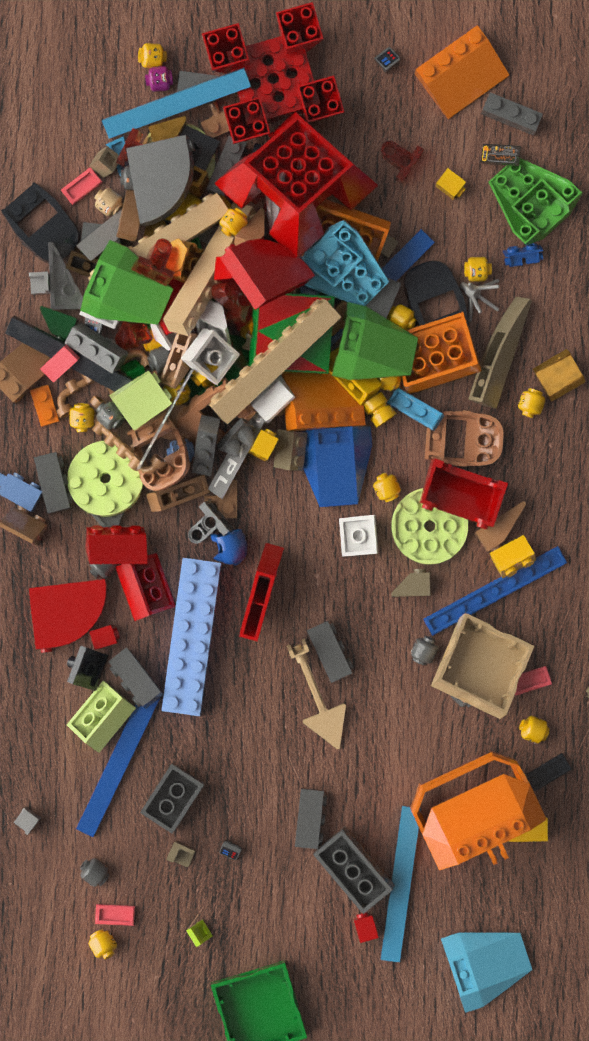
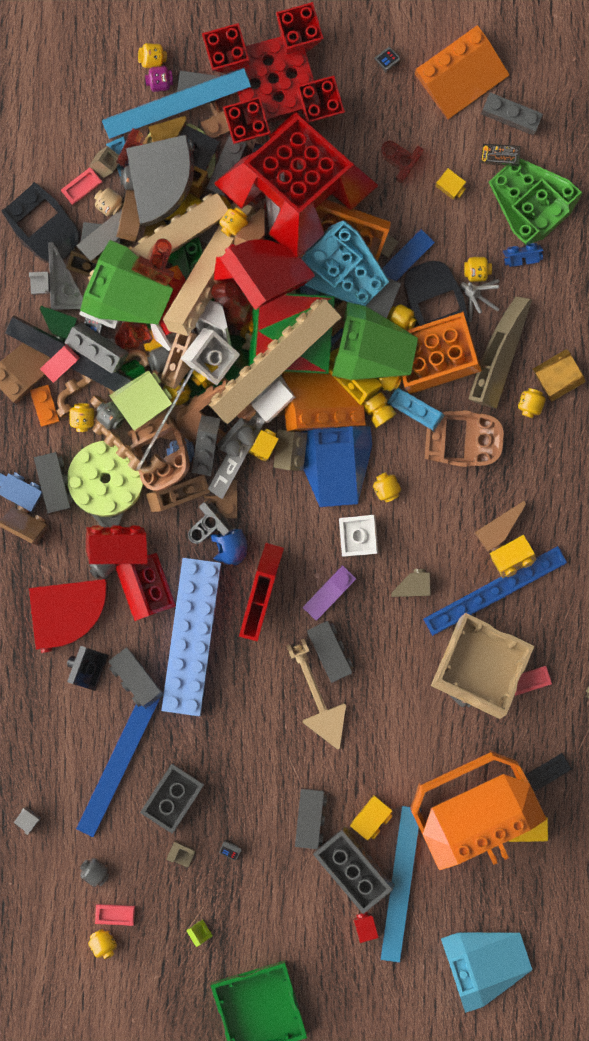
(101, 716): yellowish green slope -> none
(104, 637): red brick -> none
(183, 259): pearl gold slope -> none
(329, 593): none -> medium lavender slope
(371, 818): none -> yellow brick
(421, 544): yellowish green plate -> none
(424, 650): dark grey head -> none
(462, 493): red windscreen -> none
(534, 729): yellow head -> none

